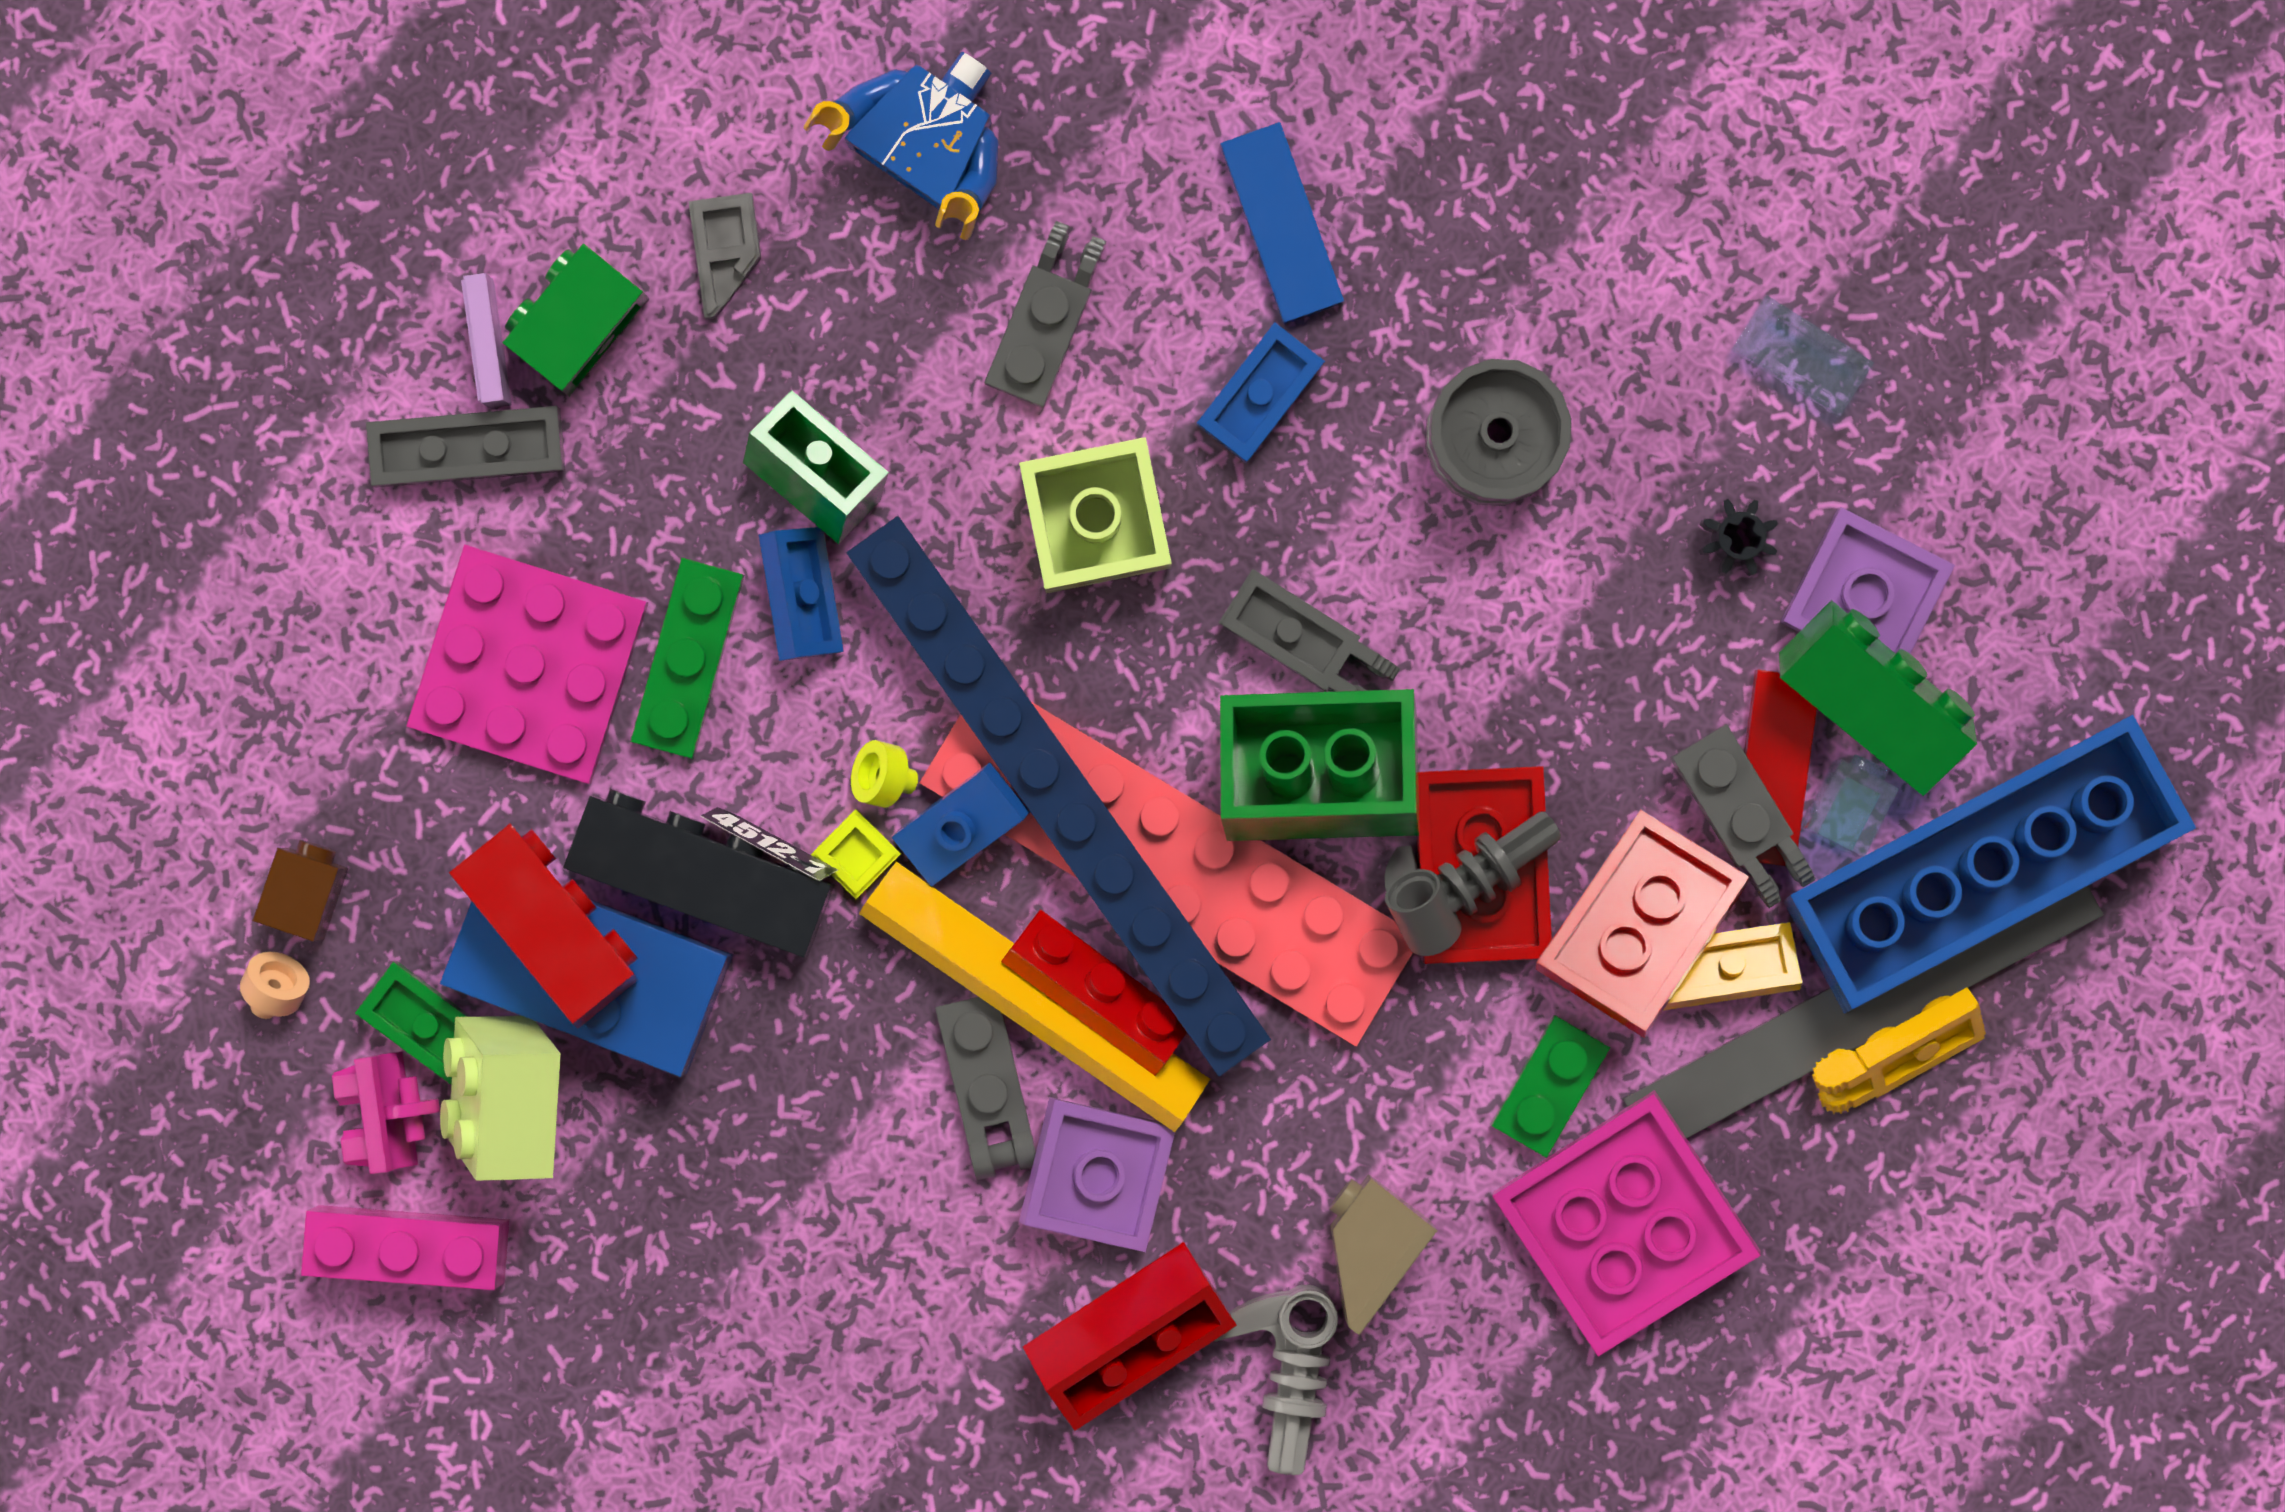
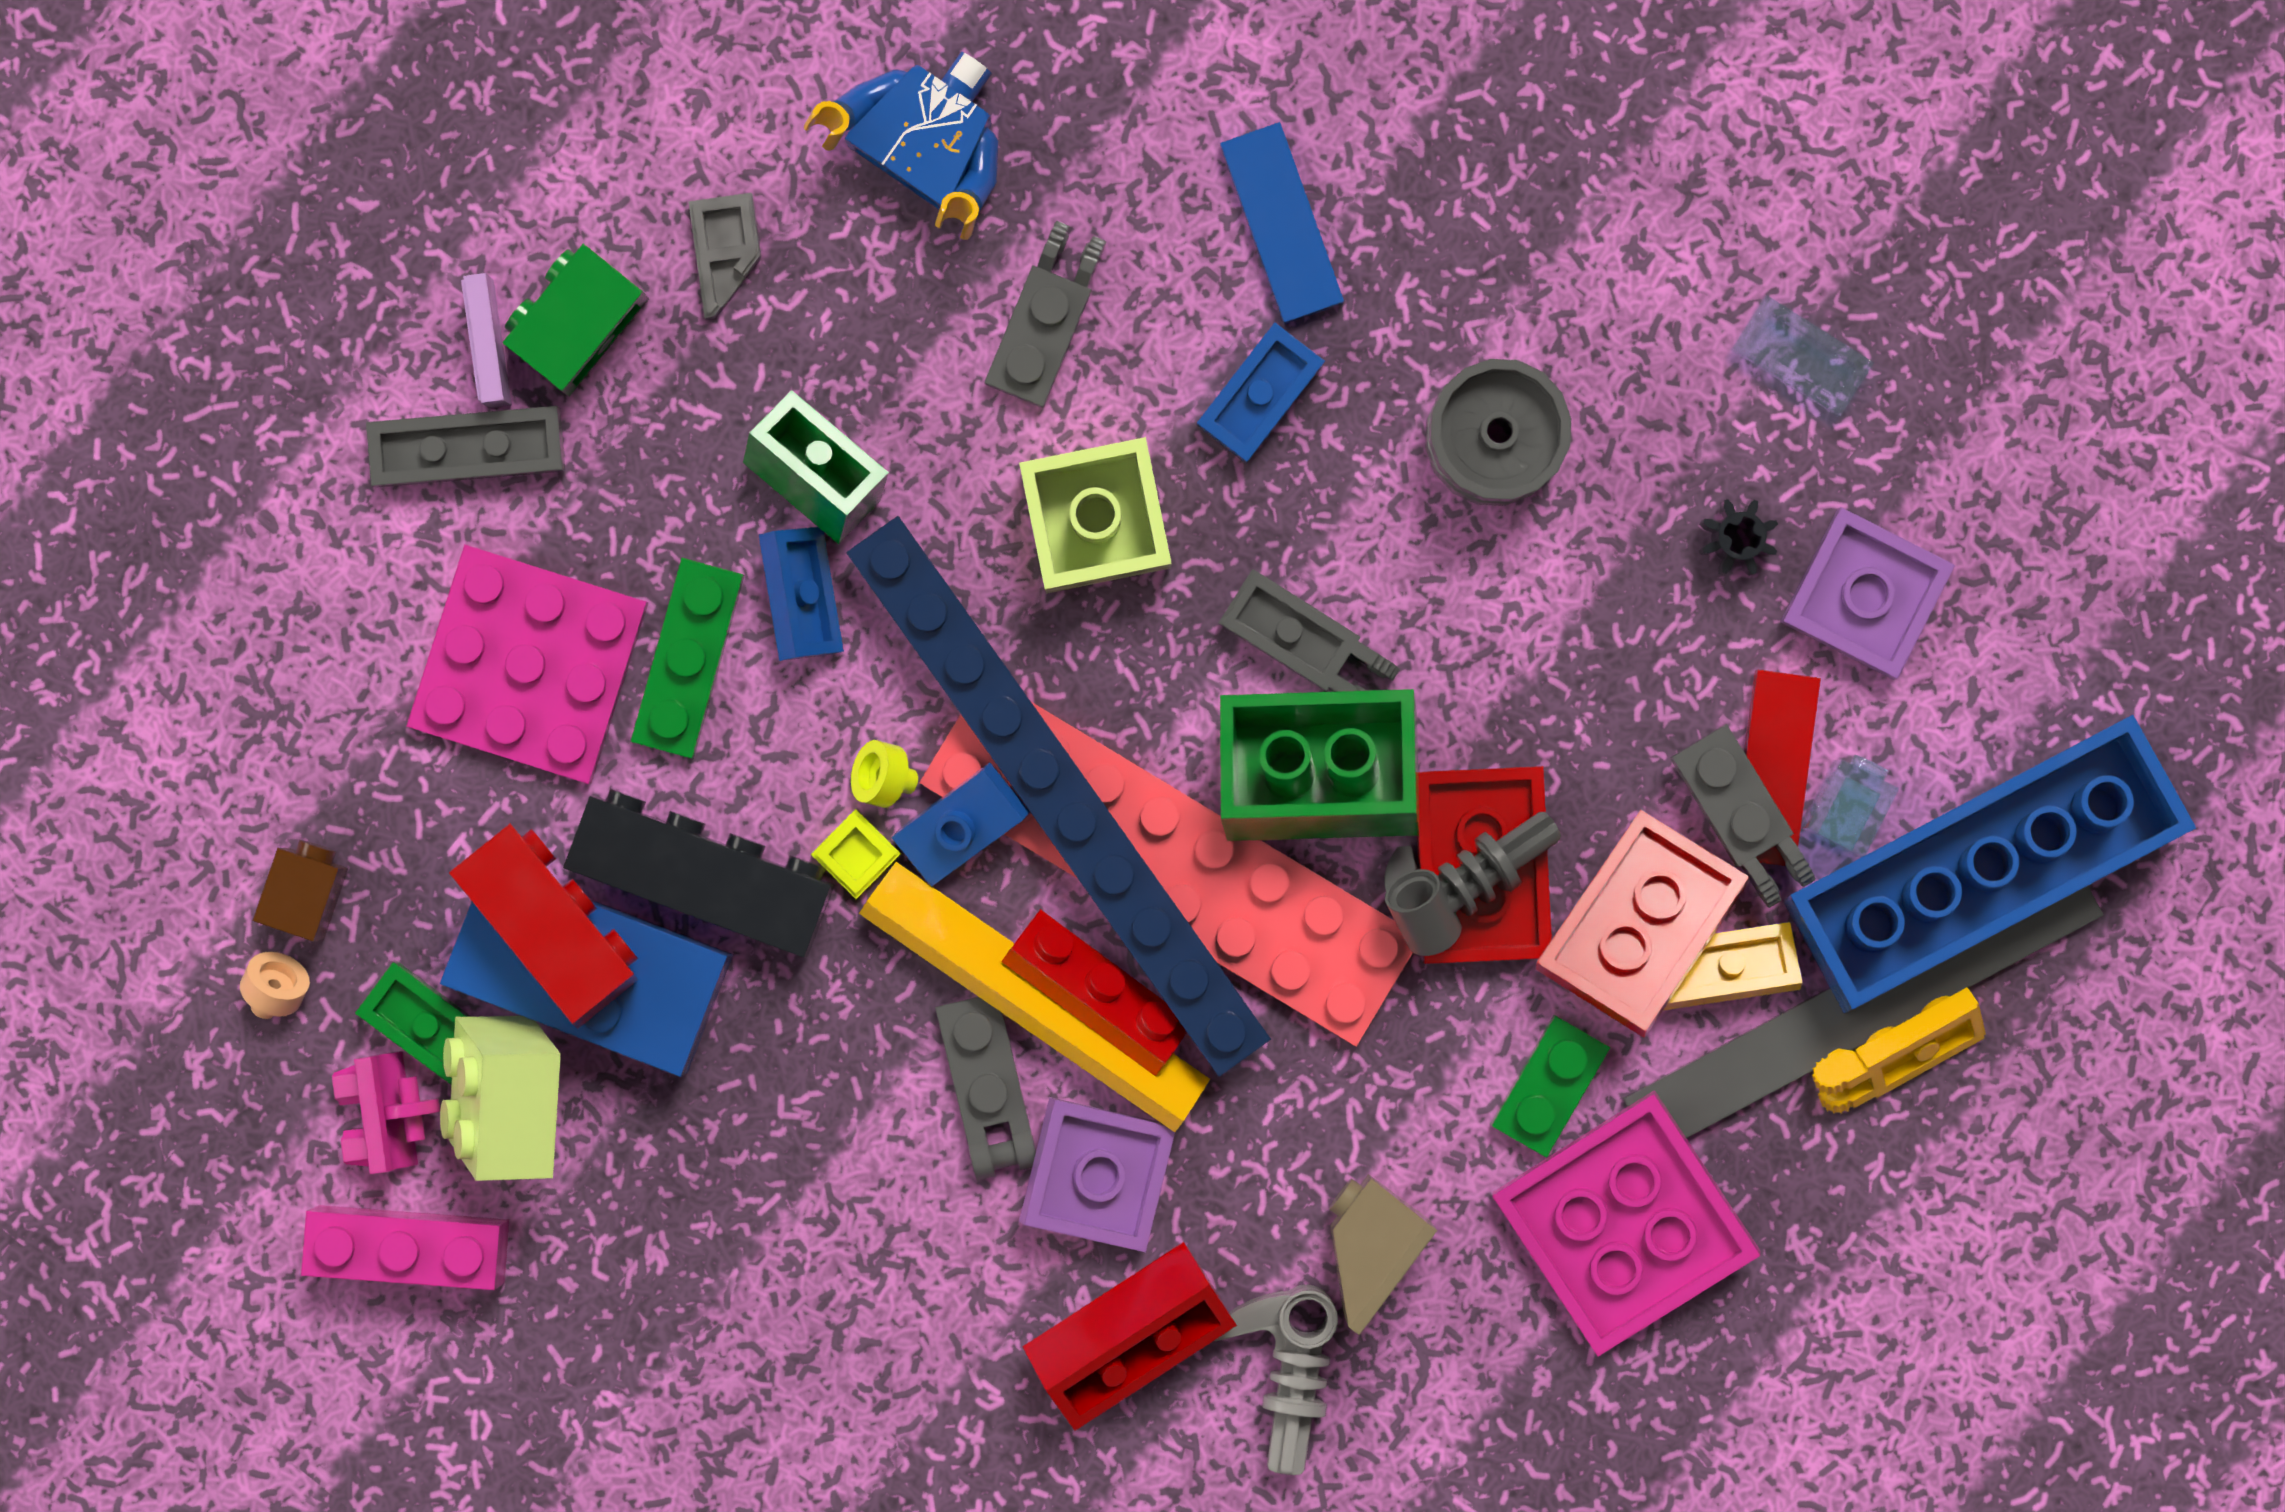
(768, 842): black sticker -> none
(1879, 696): green brick -> none

